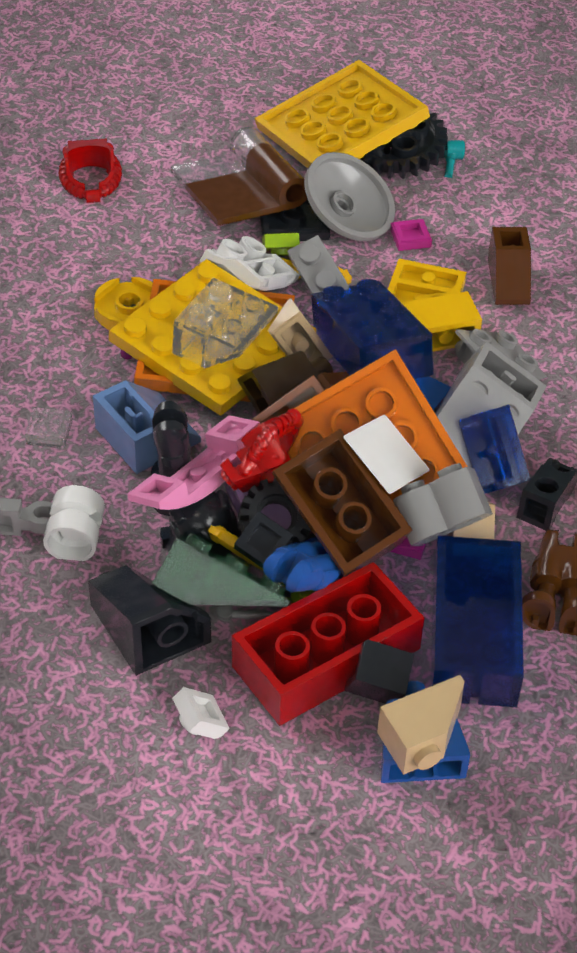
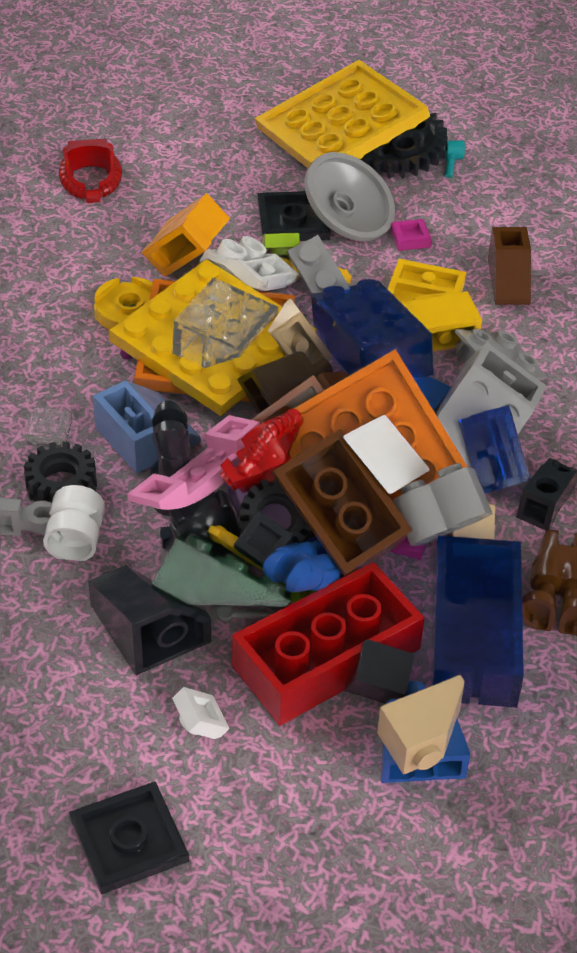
(54, 461): none -> black tyre
(128, 837): none -> black tile
(186, 235): none -> light orange hips
(244, 183): reddish brown door -> none

